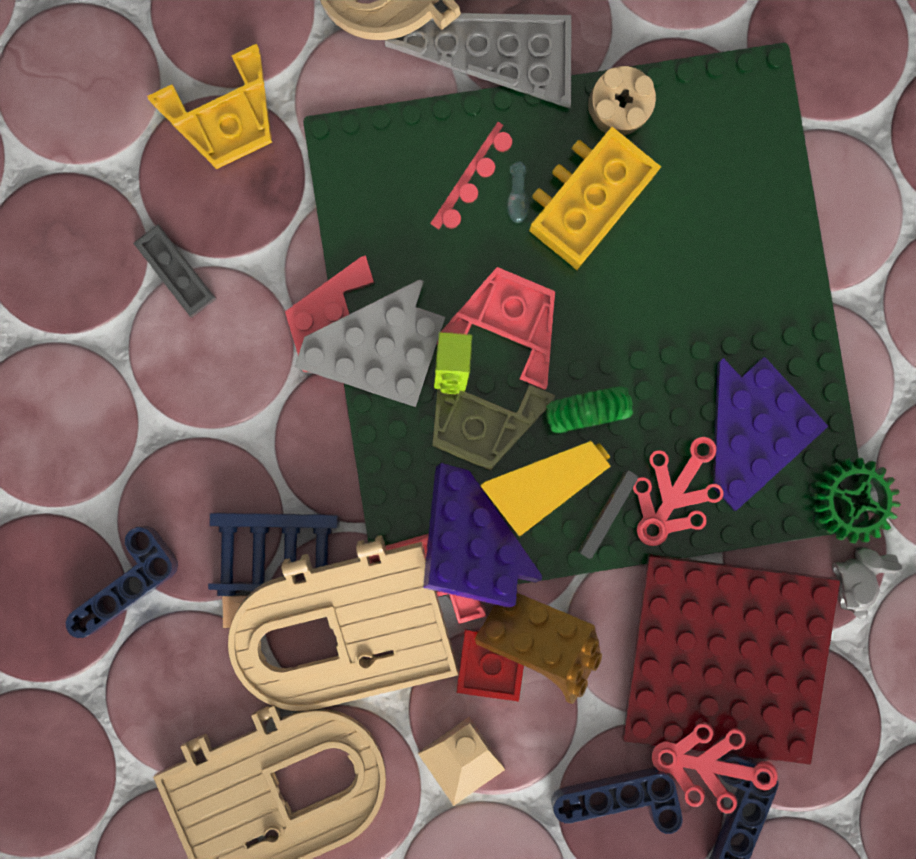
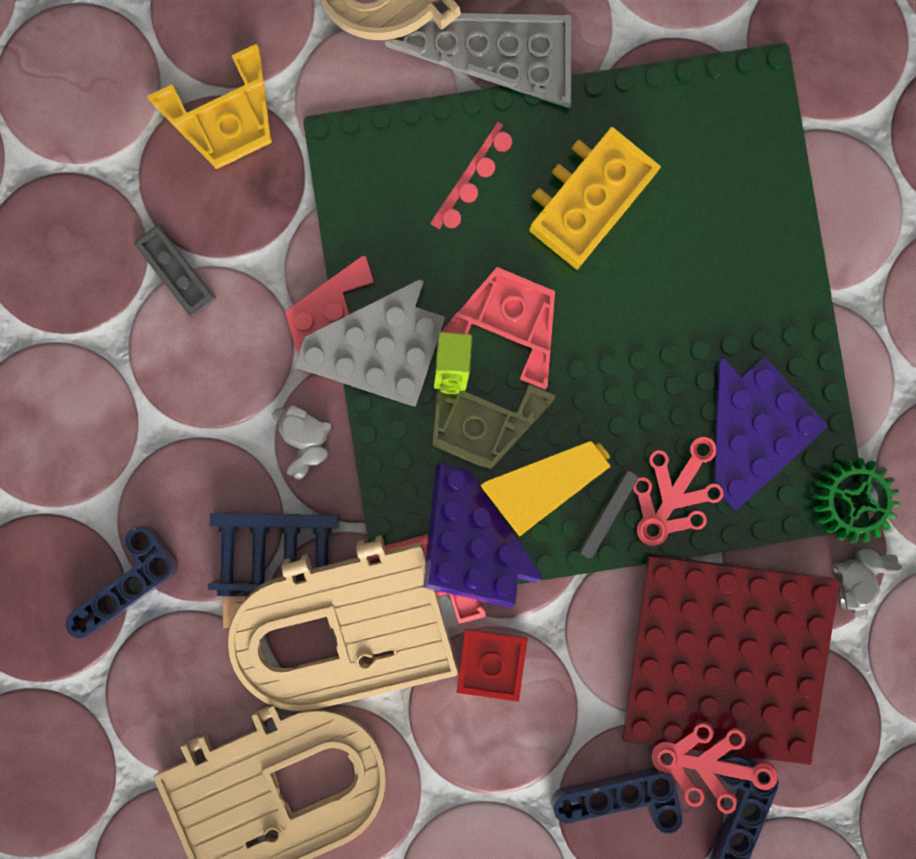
(305, 435): none -> light grey animal
(461, 761): tan slope -> none
(518, 201): clear light blue piece -> none
(544, 641): pearl gold bracket -> none
(589, 409): green gear -> none
(637, 93): tan brick -> none

